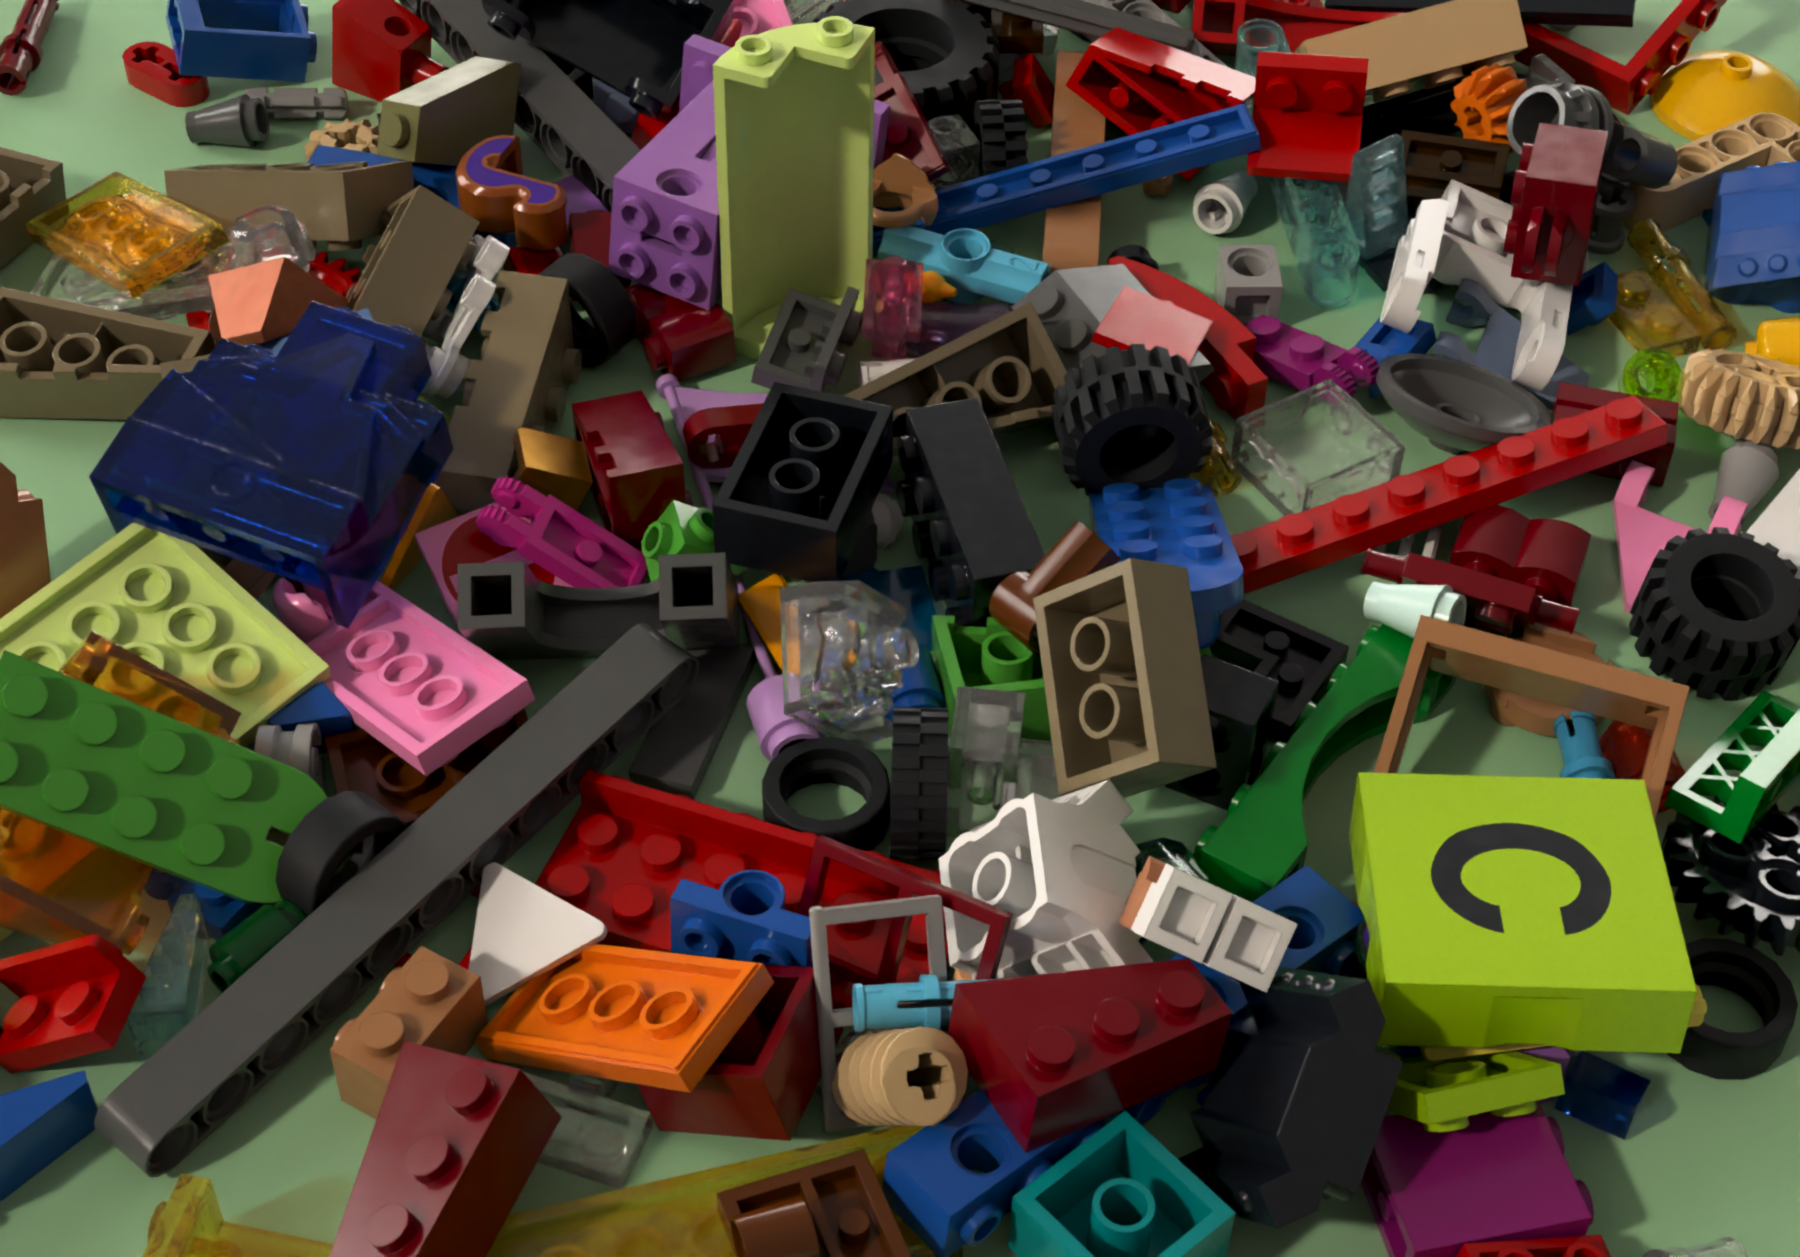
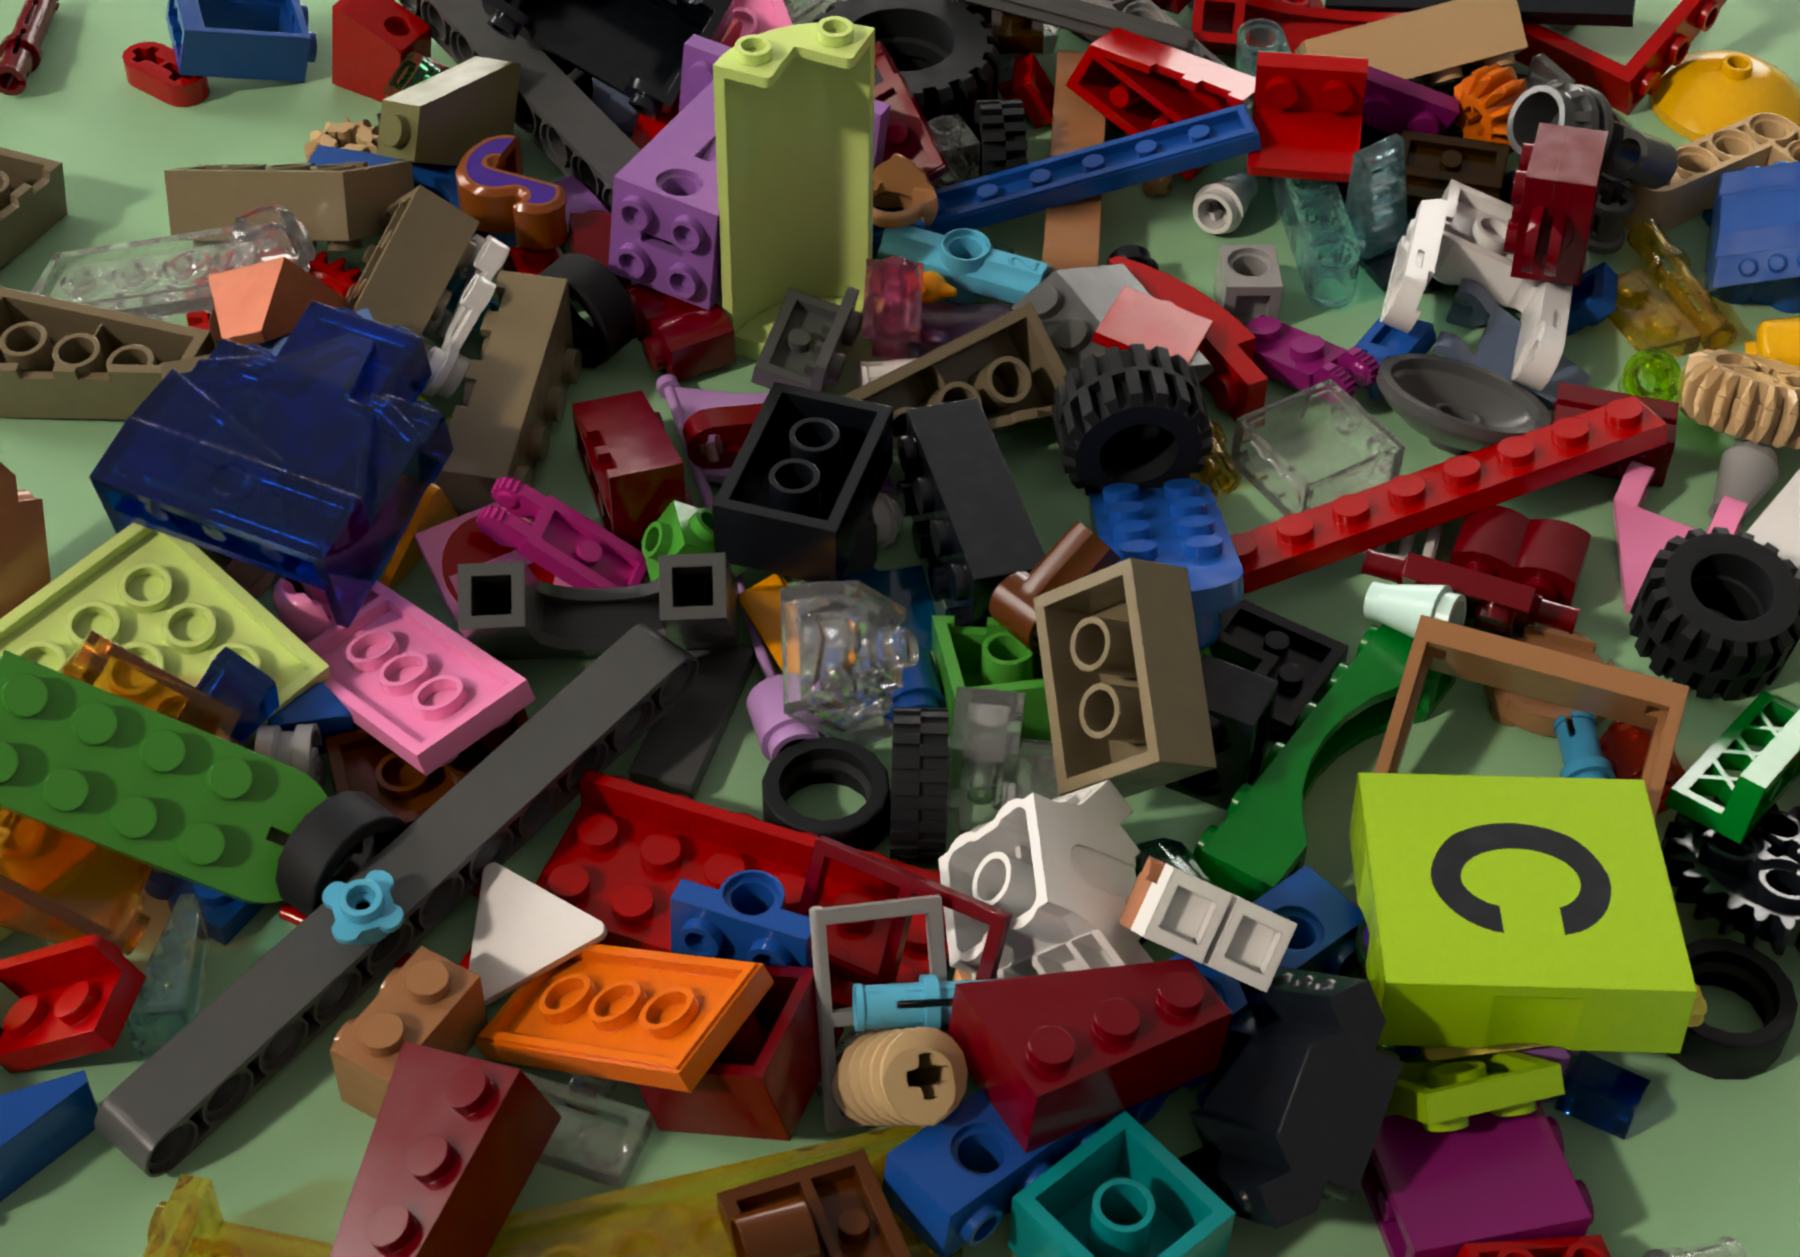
(126, 234): clear yellow tile -> none
(231, 122): dark grey cone -> none
(242, 688): none -> clear blue slope
(251, 941): dark green brick -> none
(302, 102): light grey axle -> none
(364, 925): none -> medium azure plate
(410, 71): none -> plate
(553, 465): pearl gold panel -> none
(1401, 104): none -> magenta hinge

